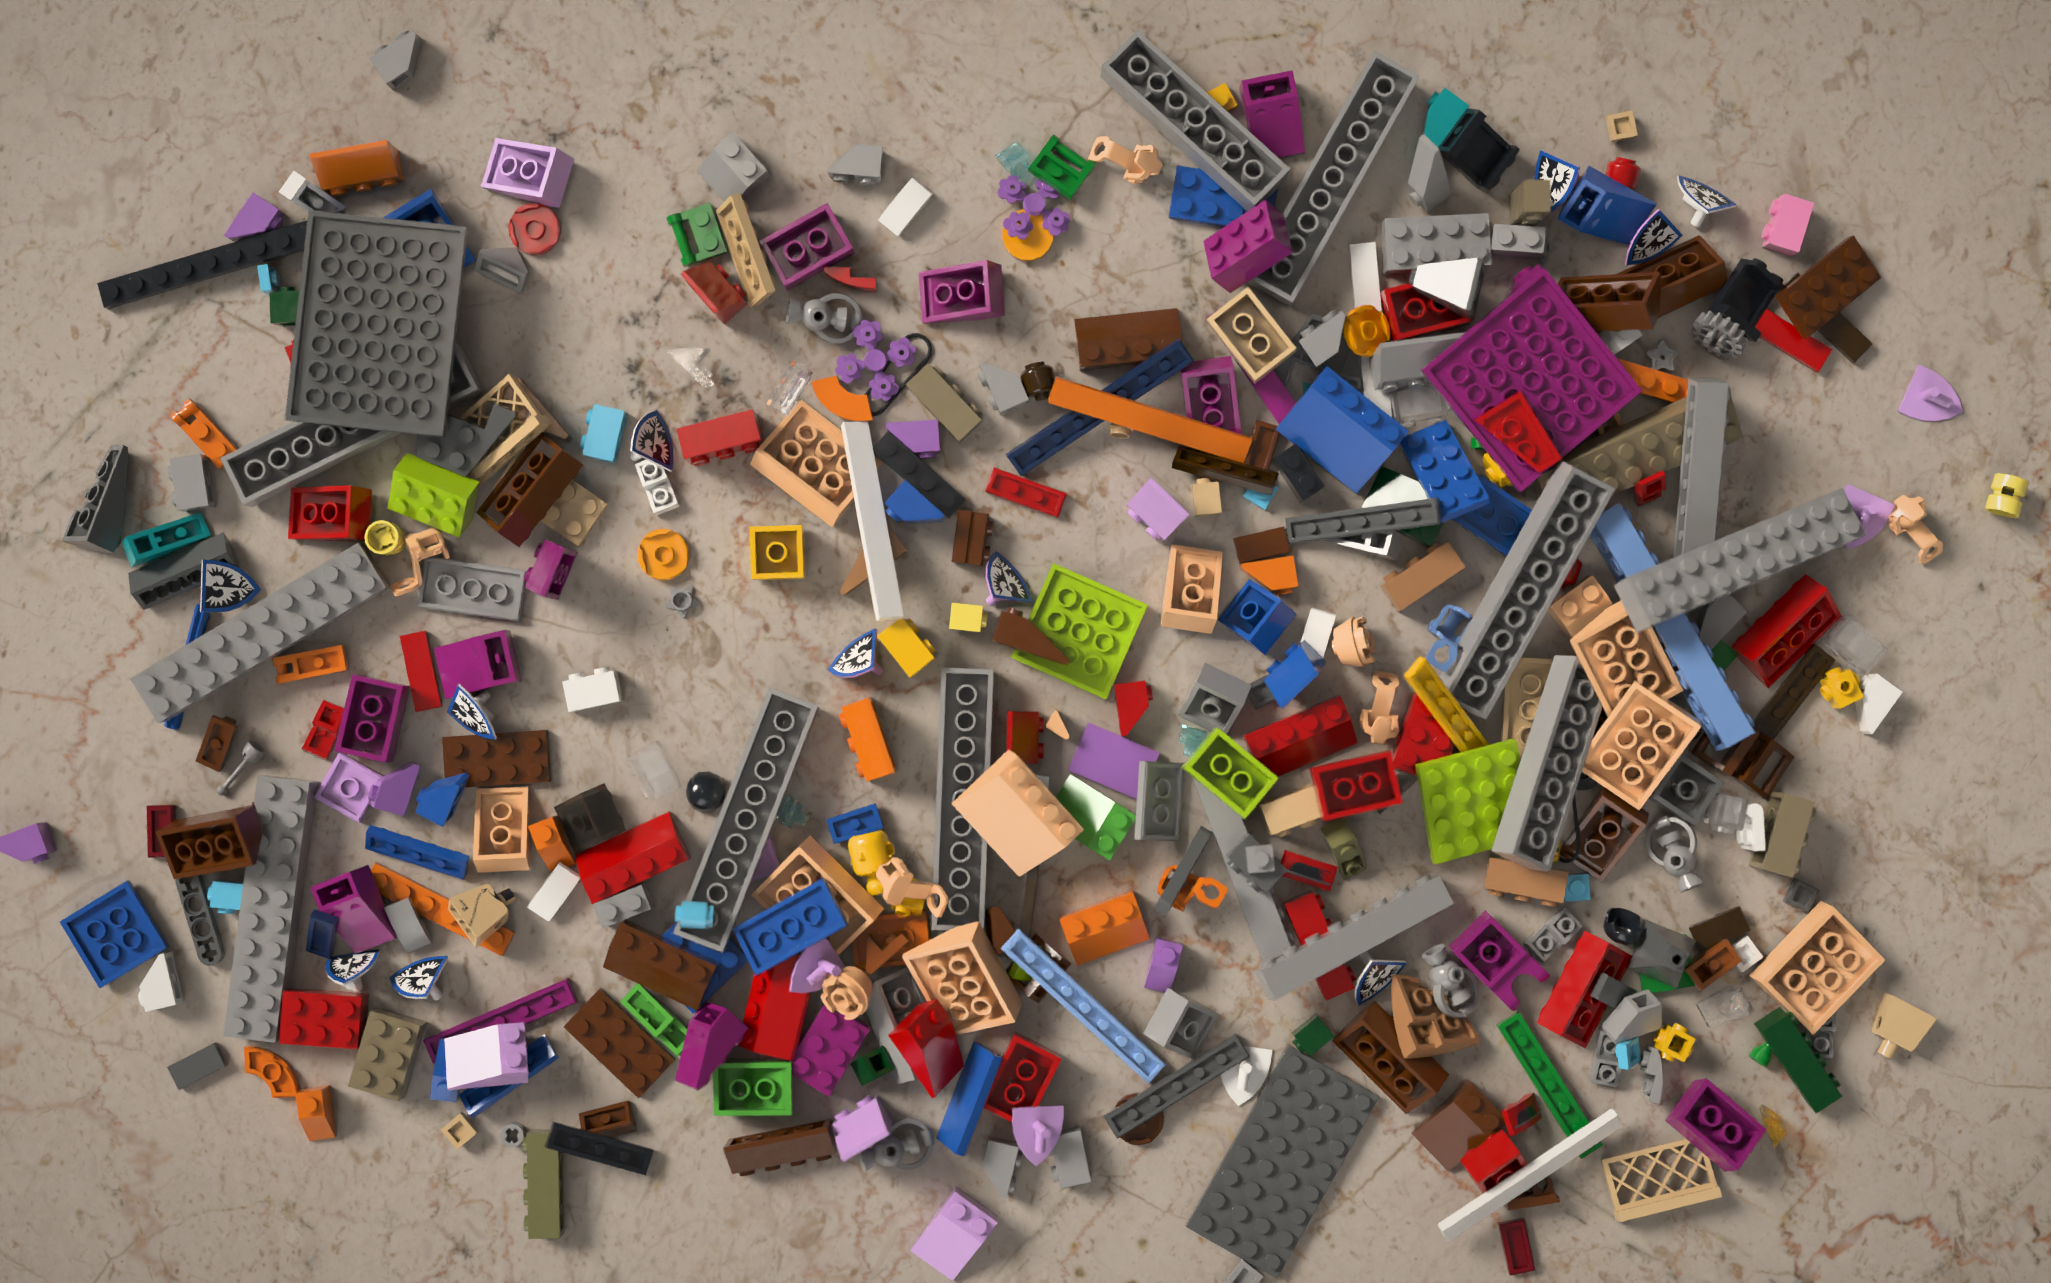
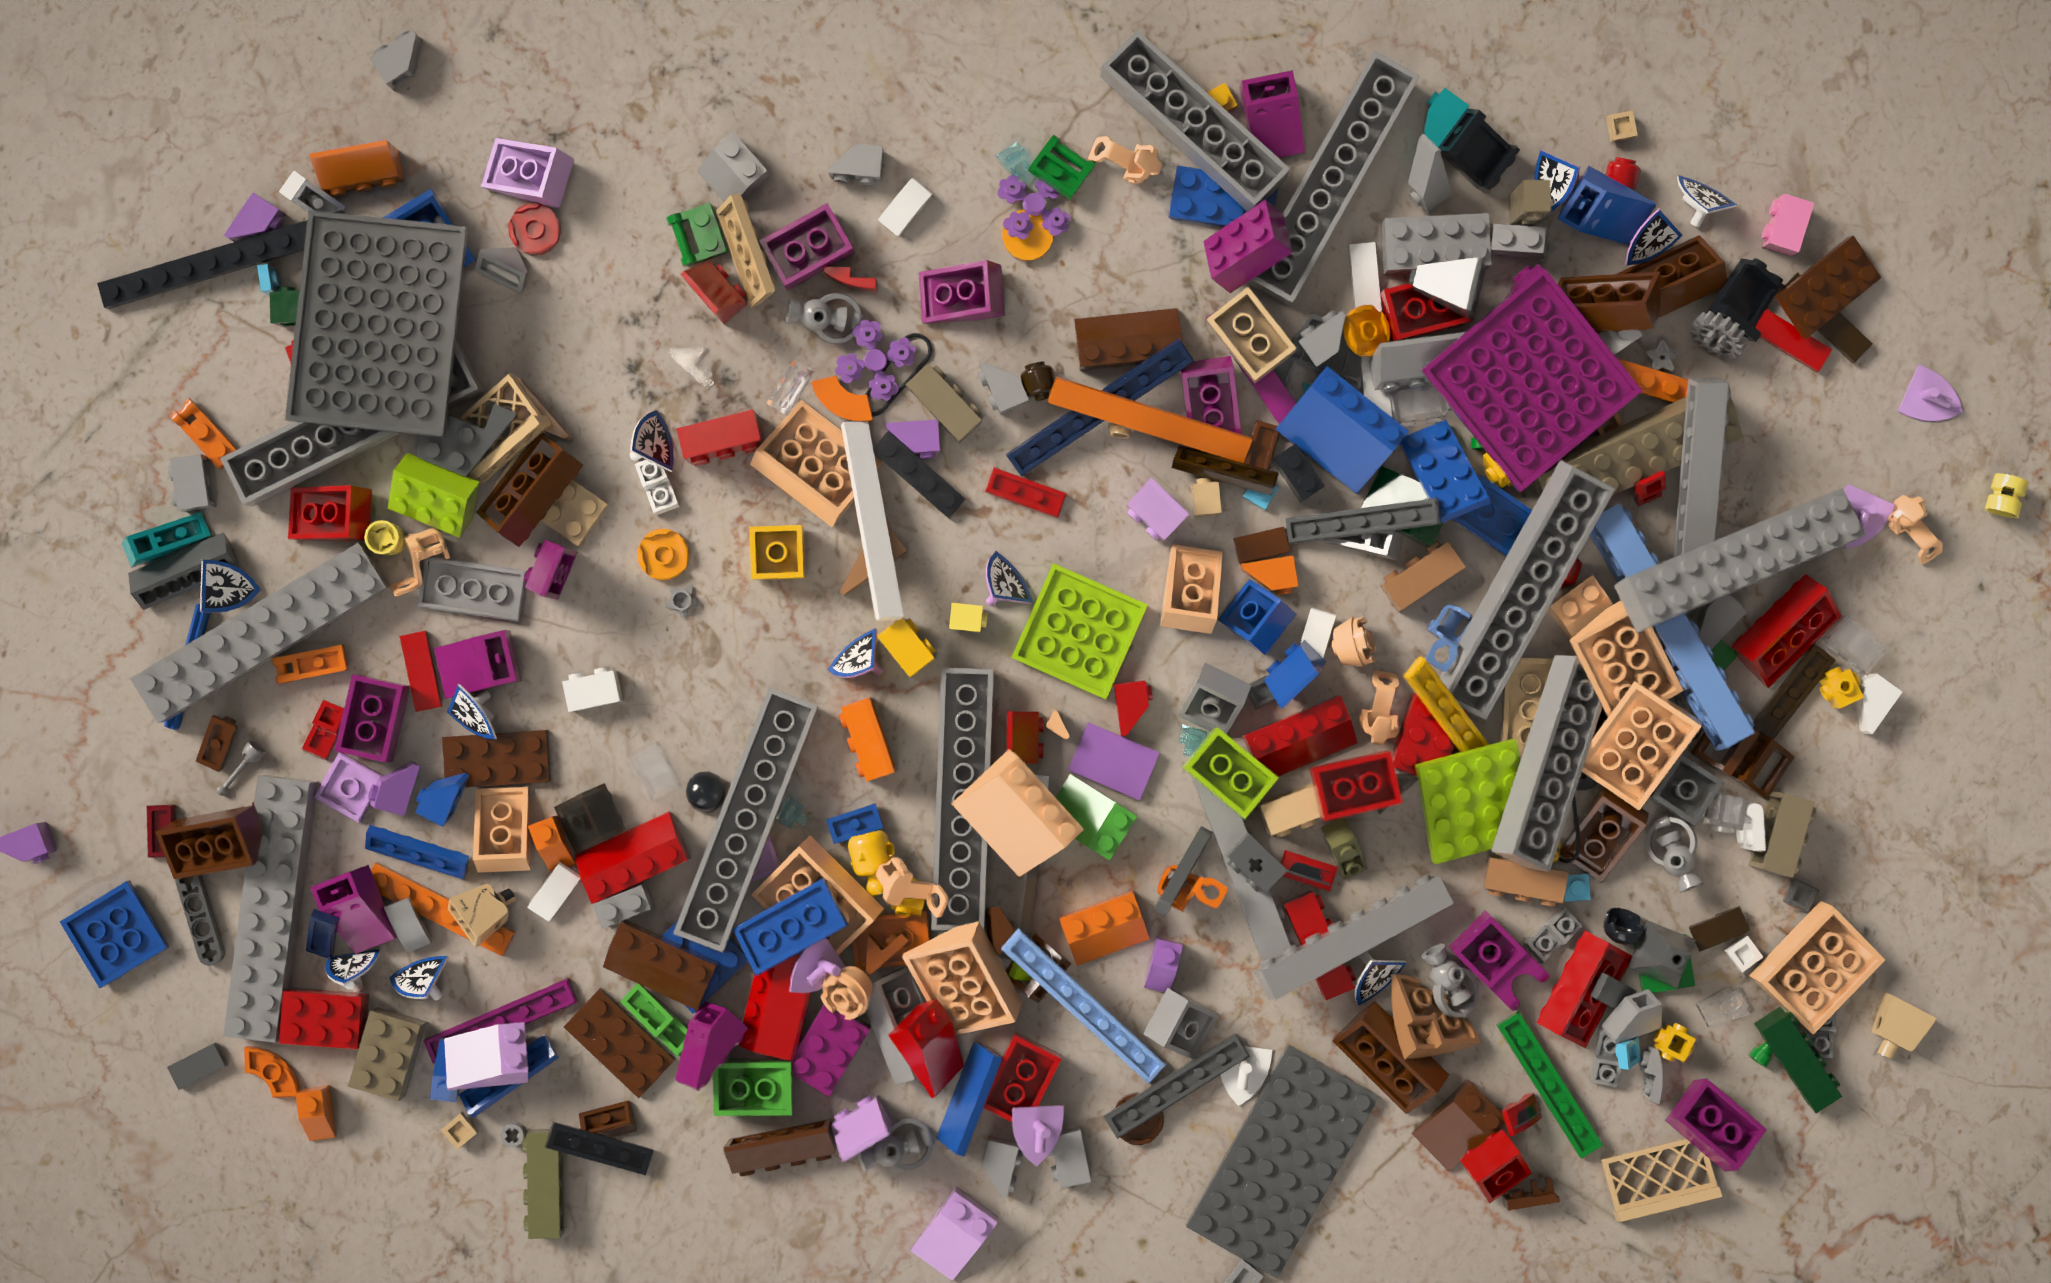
(101, 519): dark grey wedge -> none
(161, 984): white slope -> none
(225, 895): medium azure brick -> none
(604, 433): medium azure brick -> none
(694, 914): medium azure brick -> none
(872, 1065): dark green brick -> none
(912, 506): blue slope -> none
(971, 537): reddish brown brick -> none
(1021, 634): reddish brown slope -> none
(1159, 801): light grey tile -> none
(1259, 858): light grey plate -> none
(1311, 1035): dark green brick -> none
(1516, 1246): dark red tile -> none
(1520, 431): red wing -> none
(1529, 1175): white tile -> none
(1712, 964): dark orange slope -> none
(1774, 1125): clear yellow slope -> none

